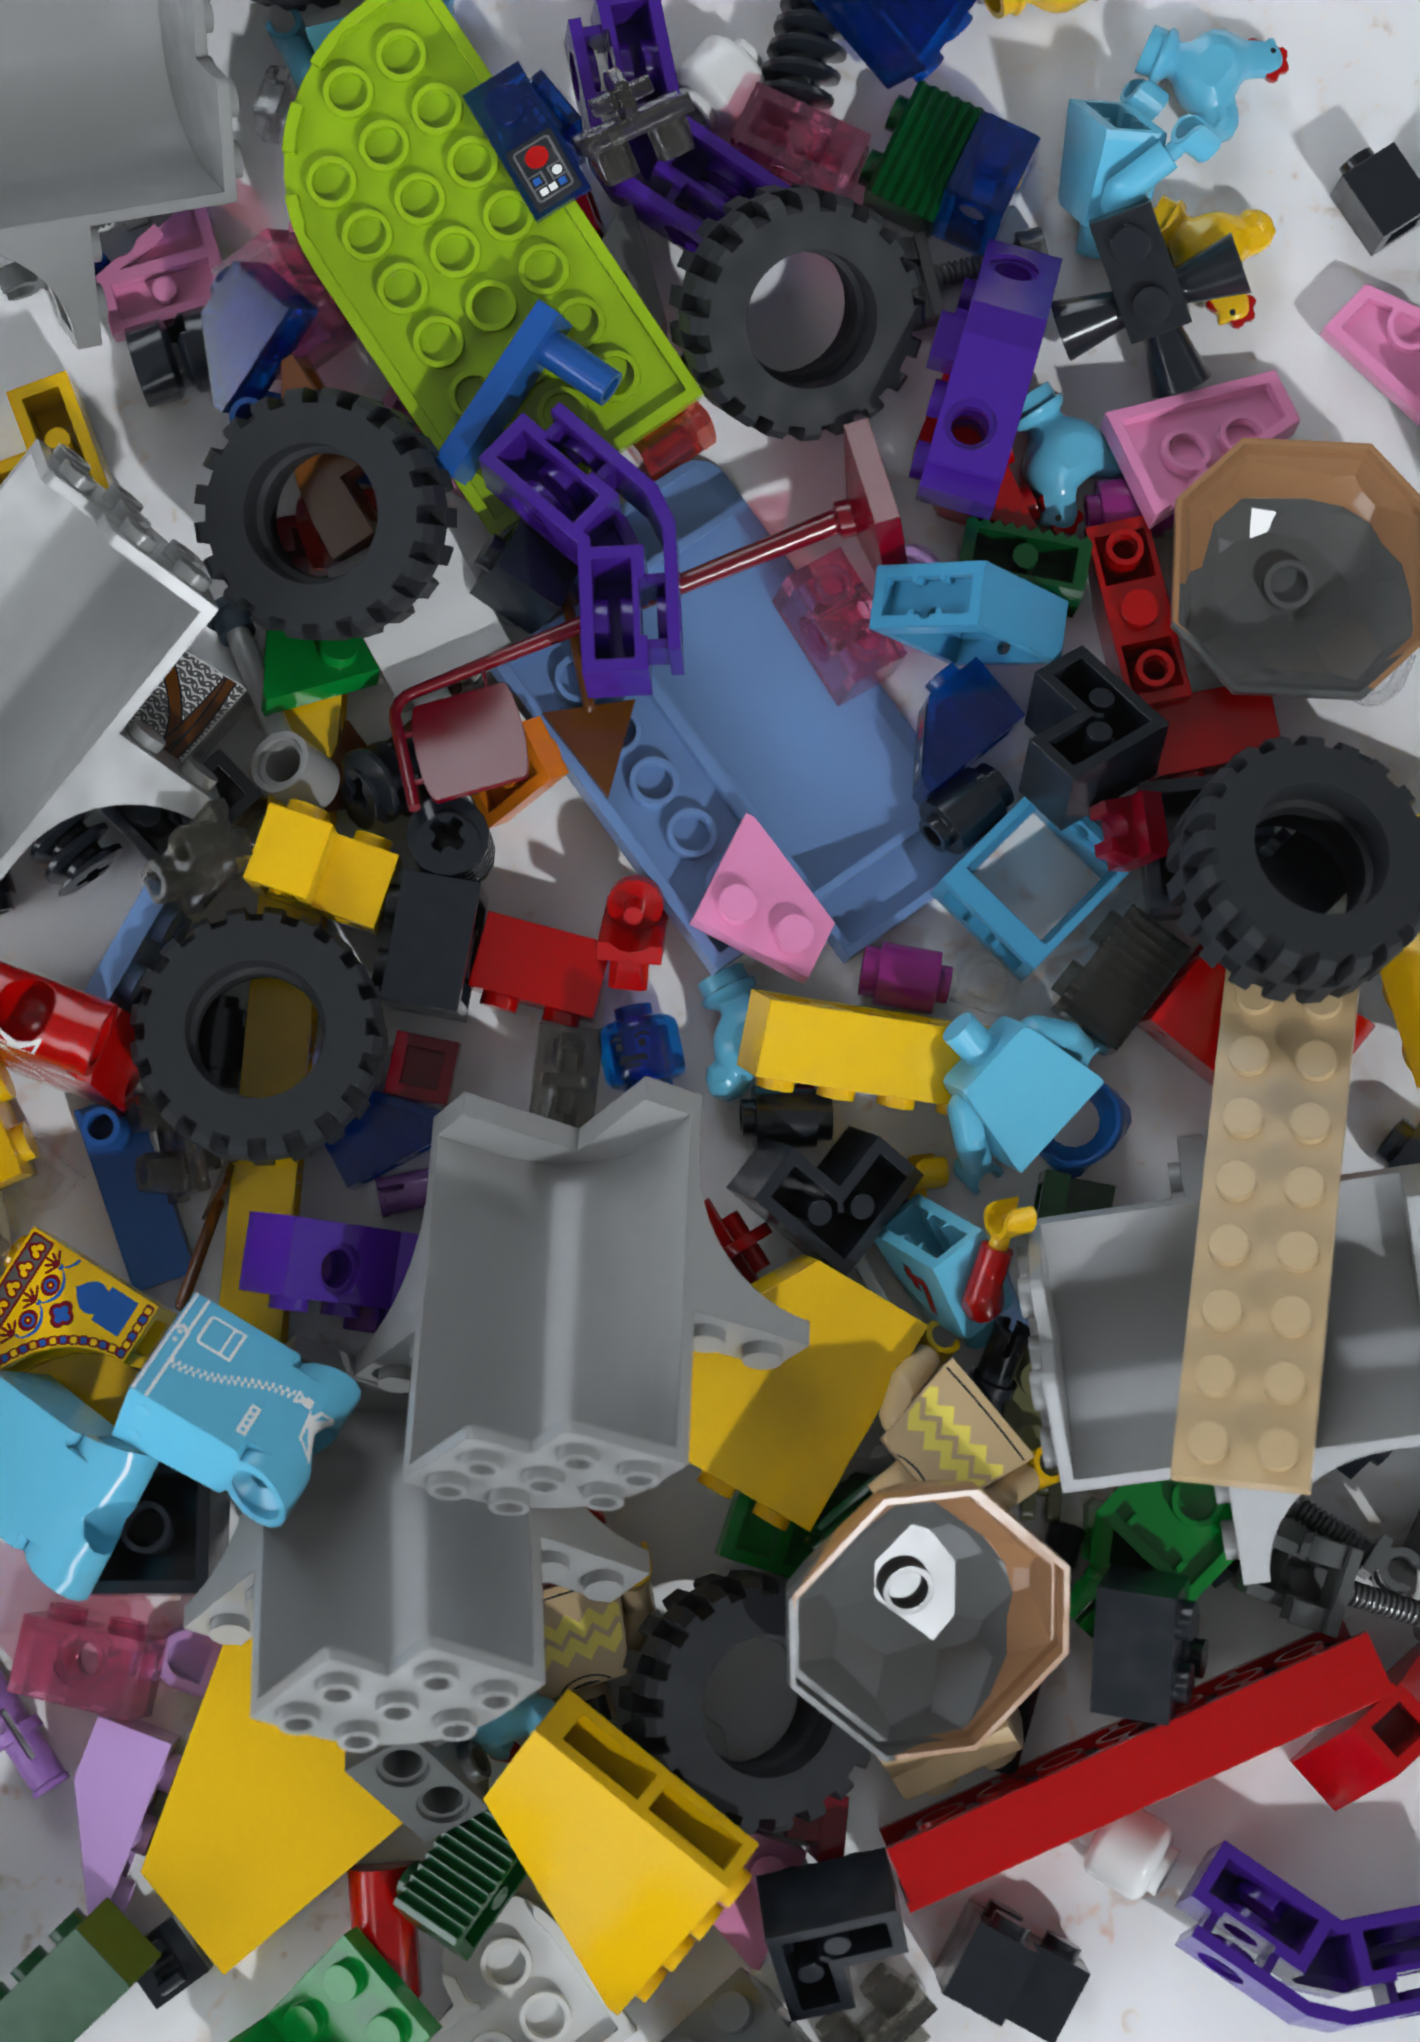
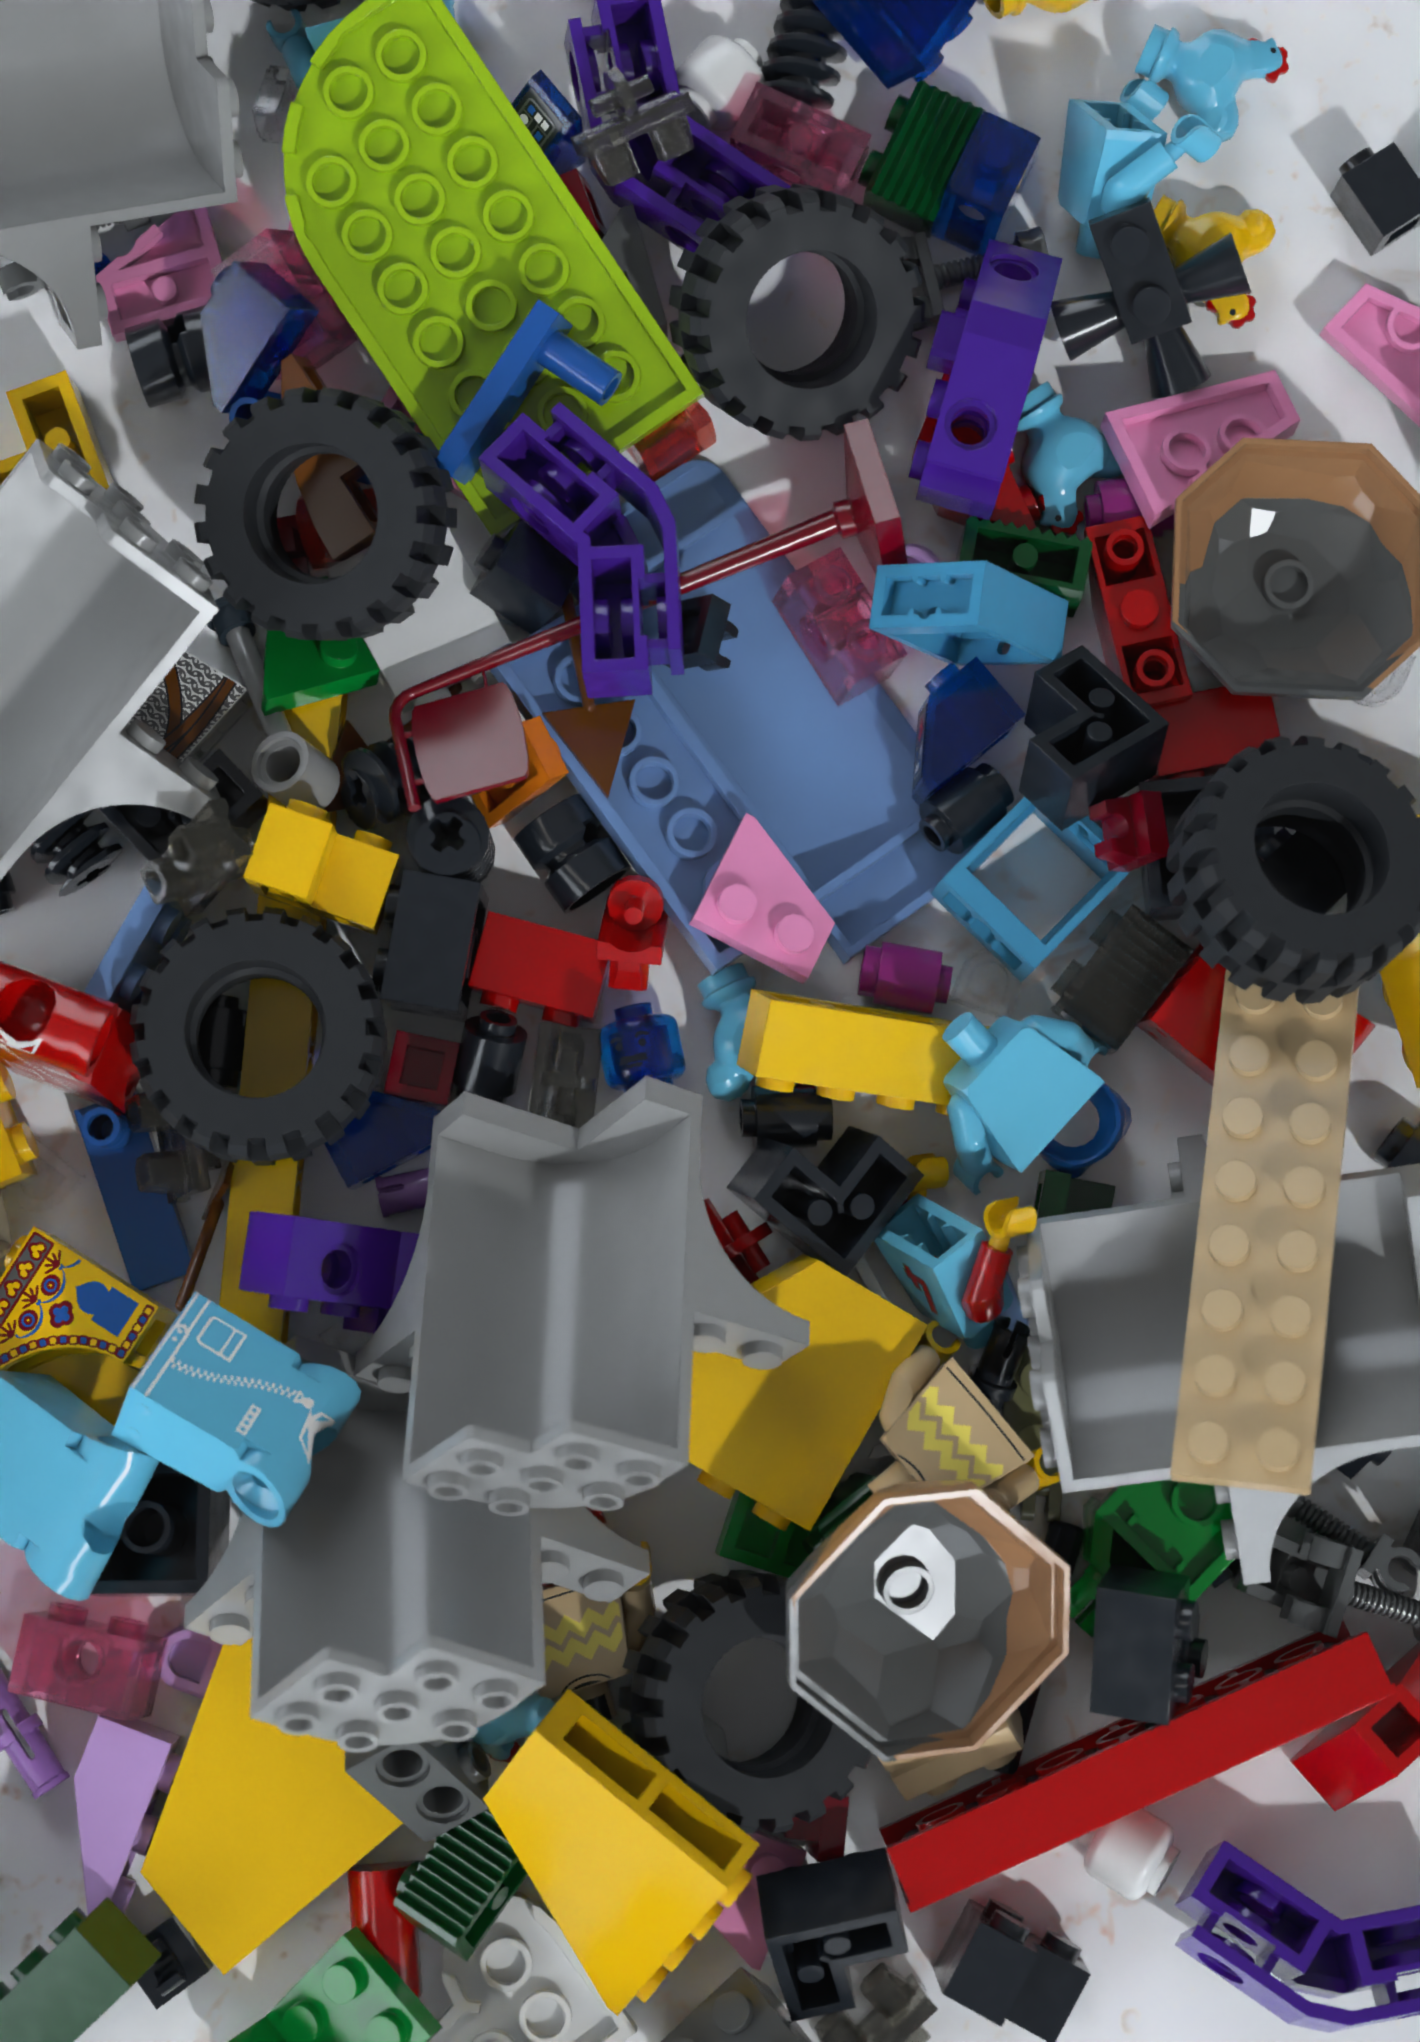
(490, 1055): none -> black brick
(527, 141): clear blue slope -> none
(572, 853): none -> black wheel
(703, 631): none -> black tile

